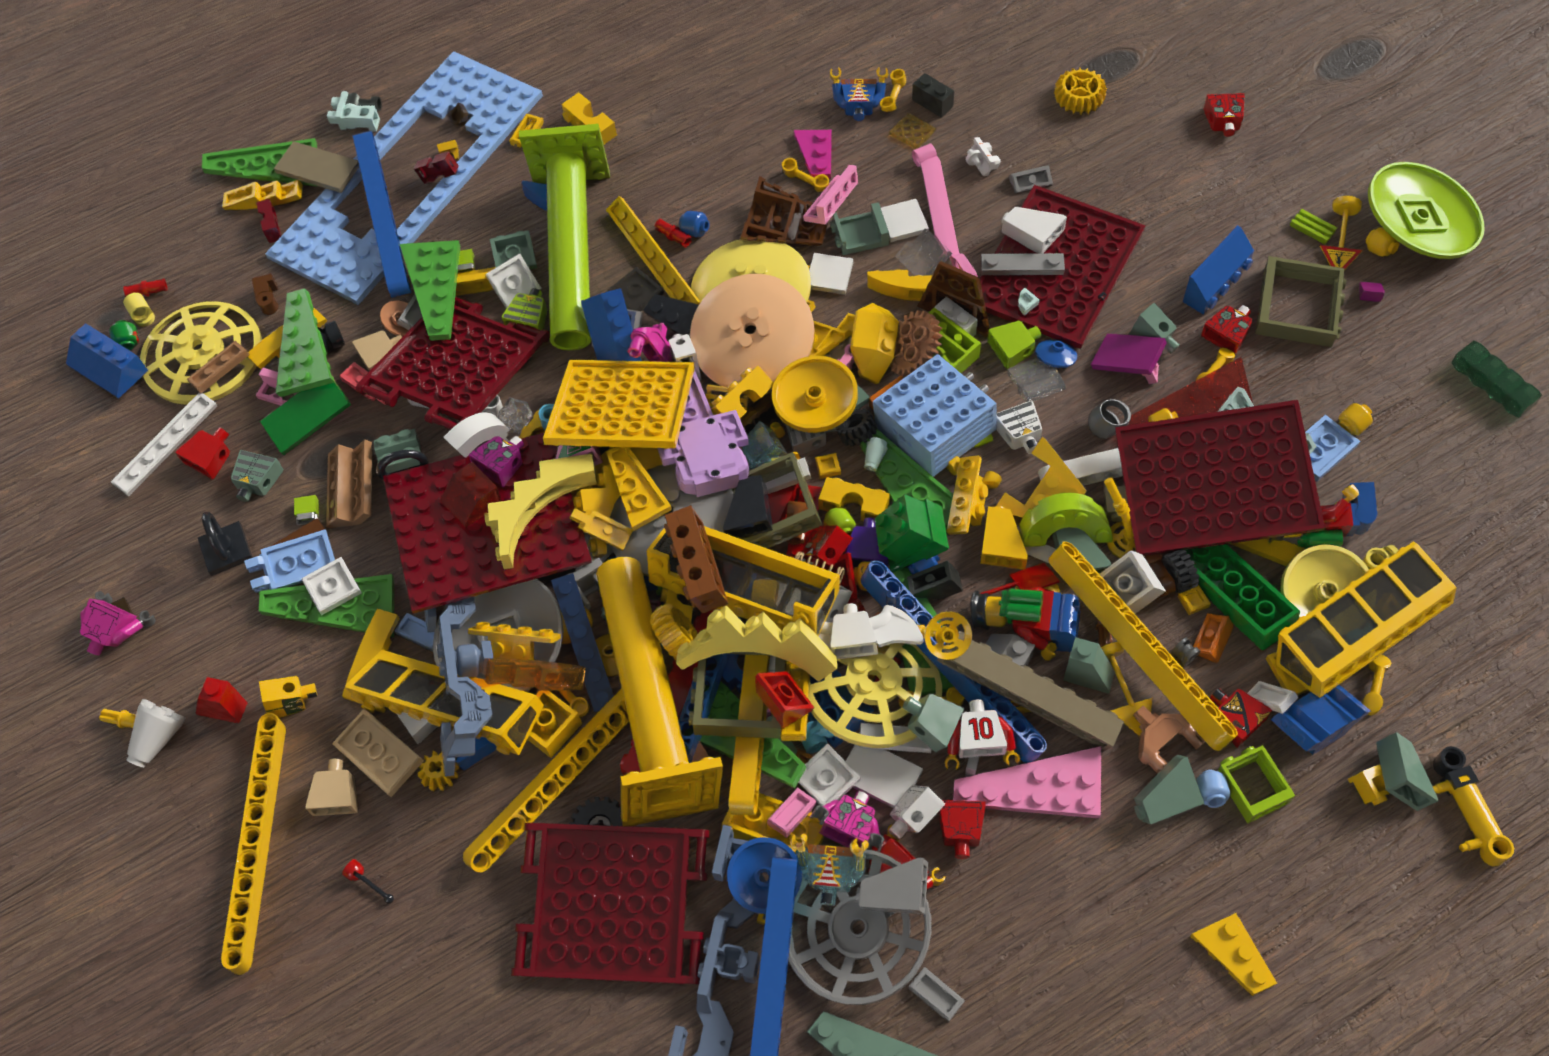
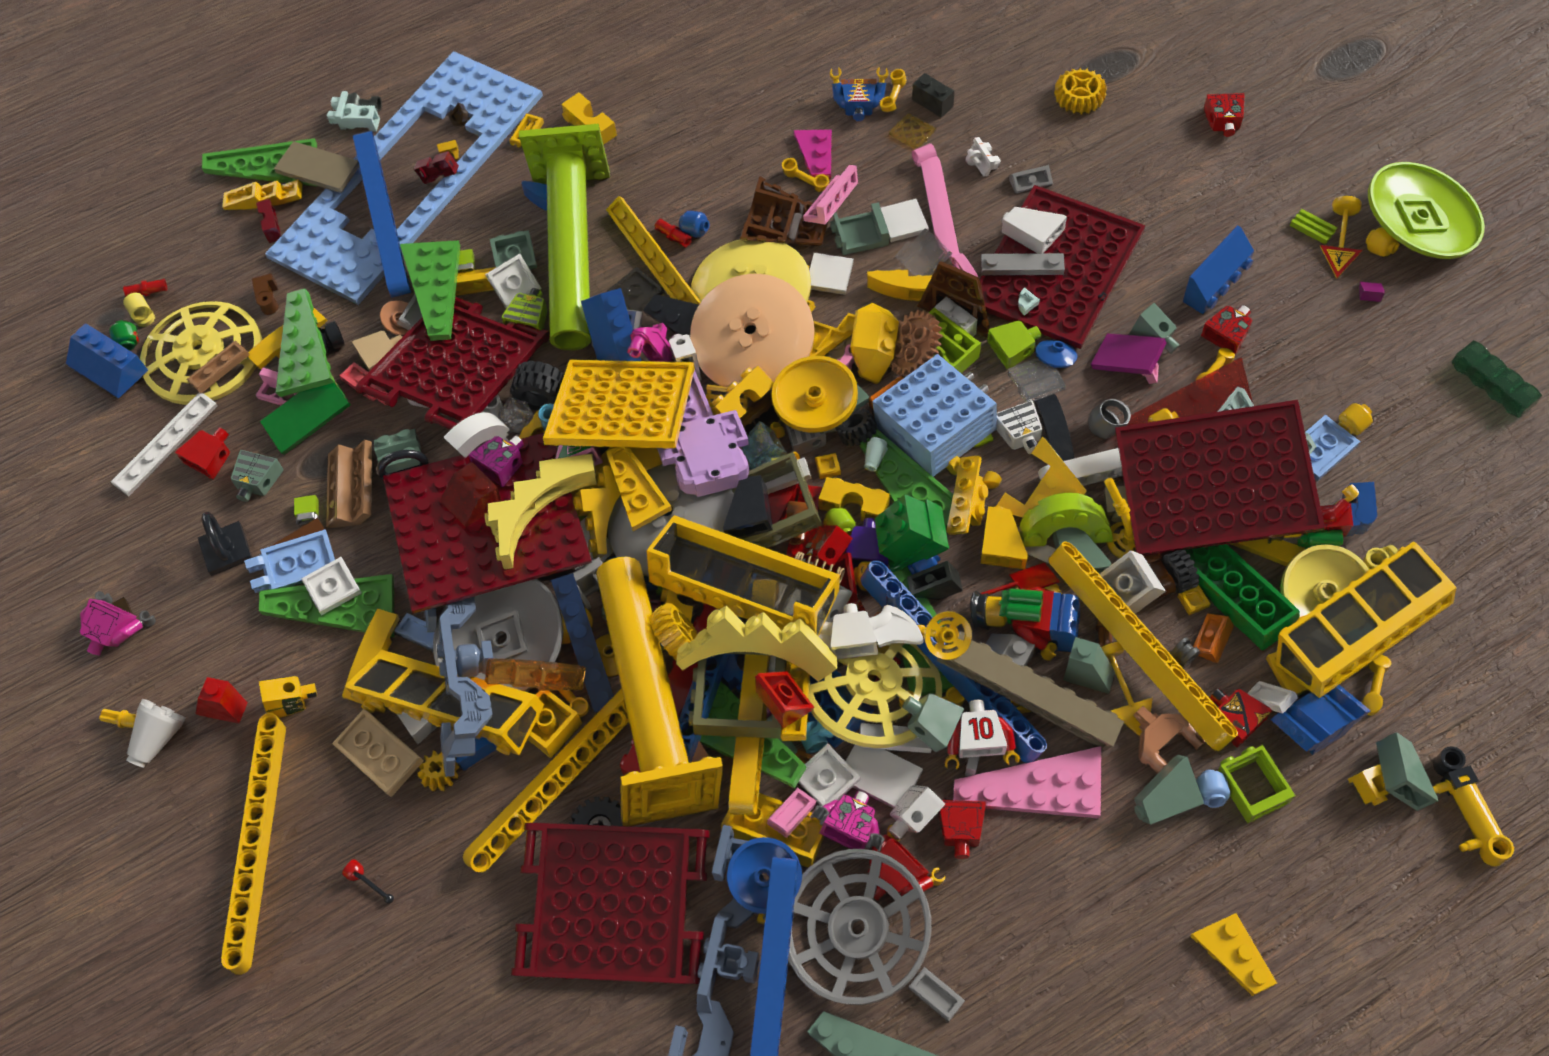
(332, 791): tan torso -> none
(512, 642): yellow bracket -> none
(536, 384): none -> black tyre
(602, 527): yellow hinge -> none
(695, 560): dark orange brick -> none
(830, 867): torso -> none
(896, 889): light grey slope -> none
(1055, 426): none -> black slope
(1308, 272): olive window -> none

